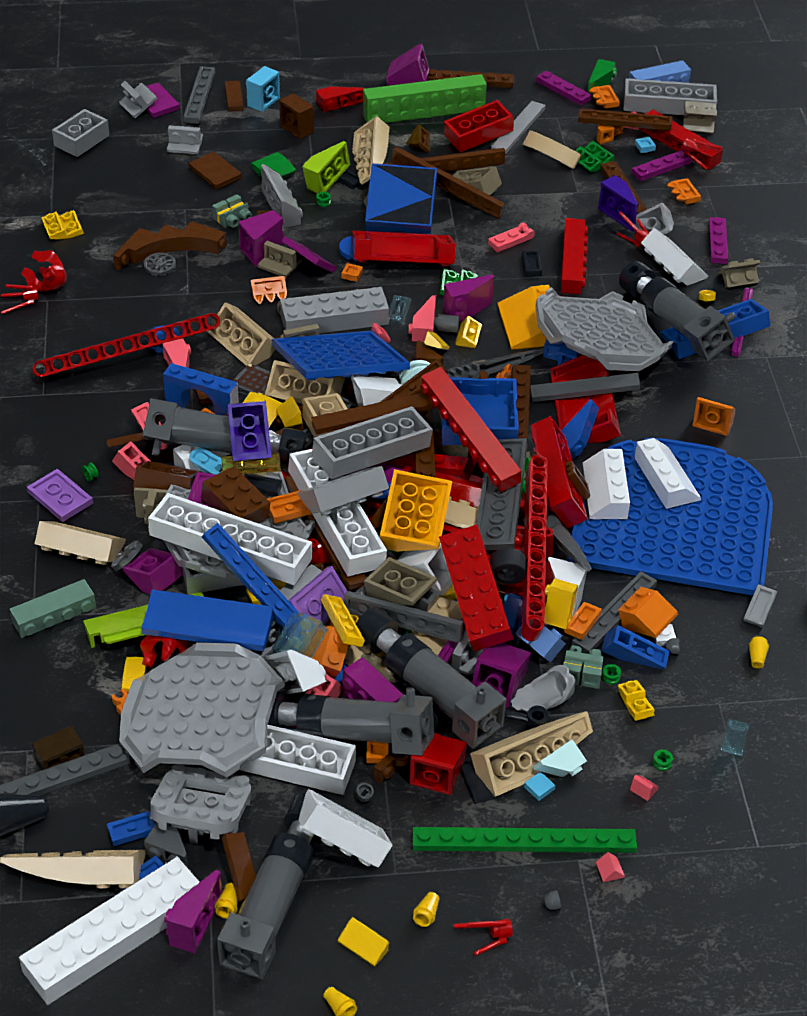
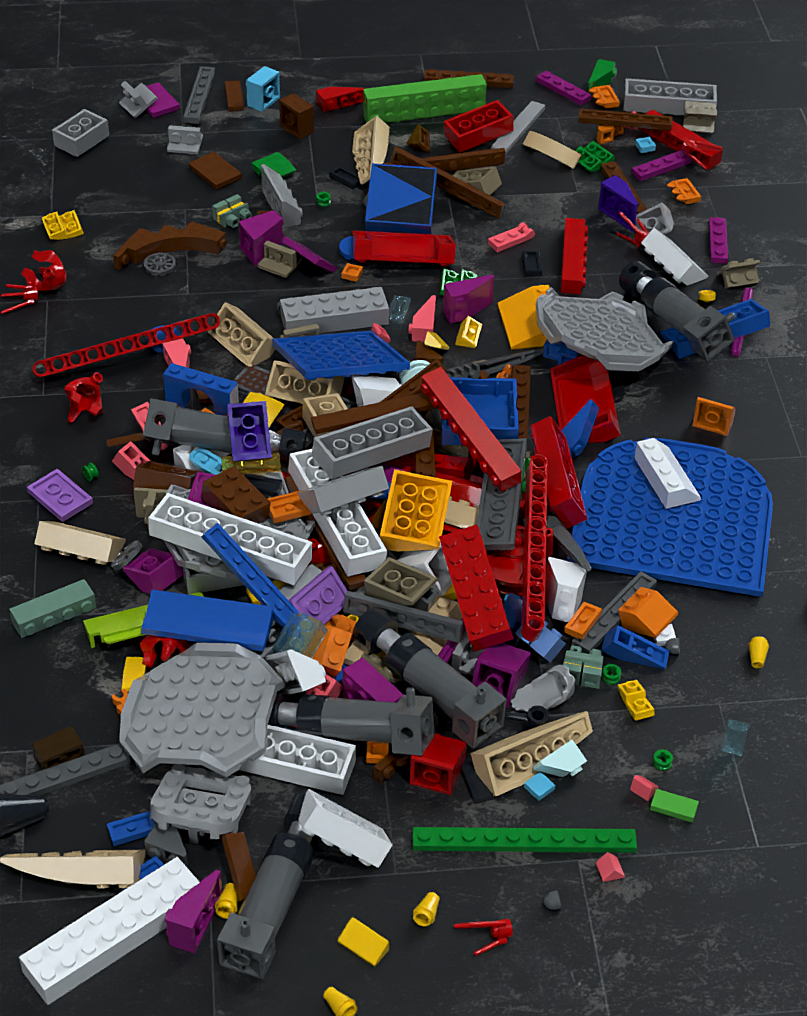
(84, 396): none -> red piece
(268, 288): orange plate -> none
(289, 413): yellow slope -> none
(326, 167): lime slope -> none
(342, 620): yellow tile -> none
(360, 790): dark grey hinge -> none
(408, 68): magenta slope -> none
(446, 323): dark grey brick -> none
(508, 565): black tyre -> none
(560, 603): yellow piece -> none
(578, 480): reddish brown tile -> none
(585, 387): dark grey tile -> none
(607, 485): white slope -> none
(668, 72): medium blue brick -> none
(674, 805): none -> bright green tile
(760, 606): light grey tile -> none

